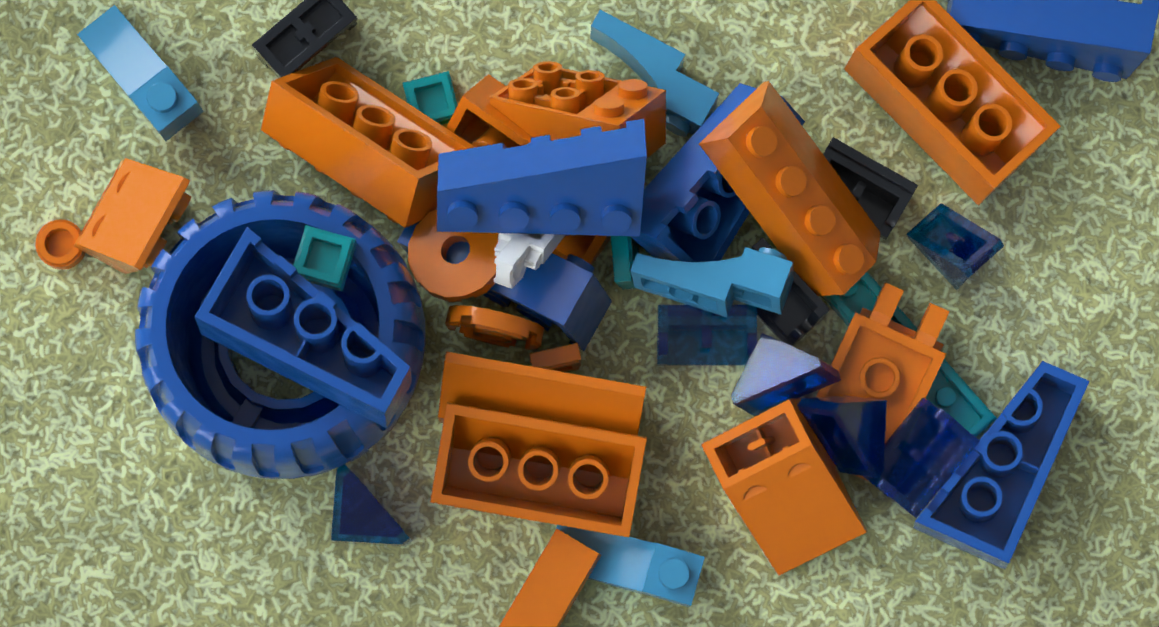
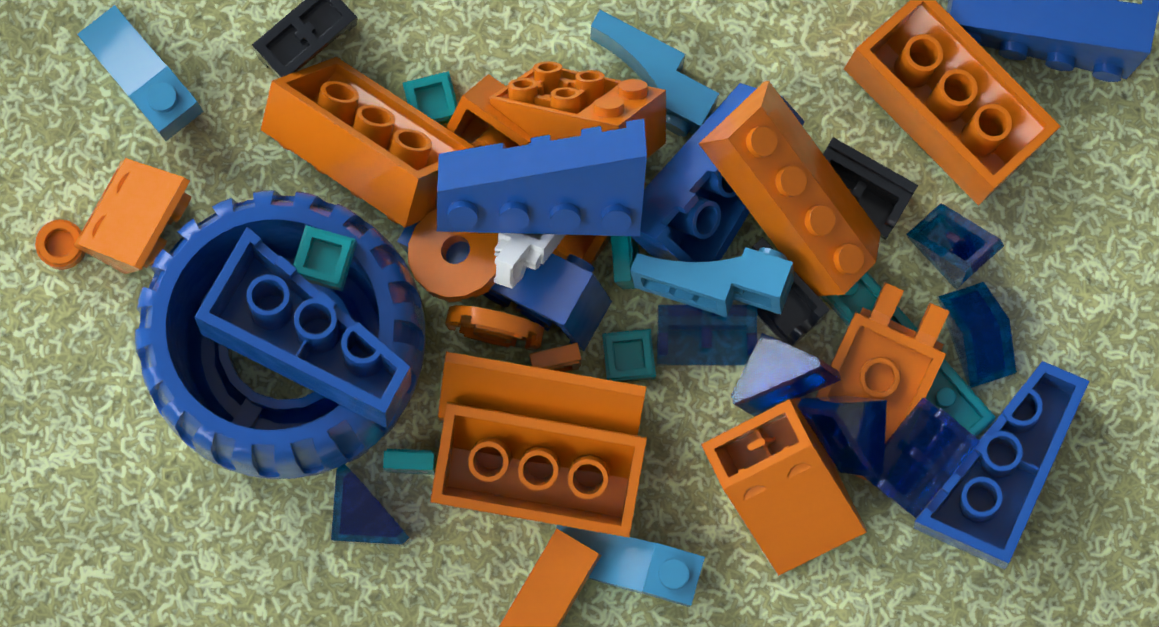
(409, 461): none -> teal tile
(629, 355): none -> teal tile
(979, 334): none -> clear blue slope

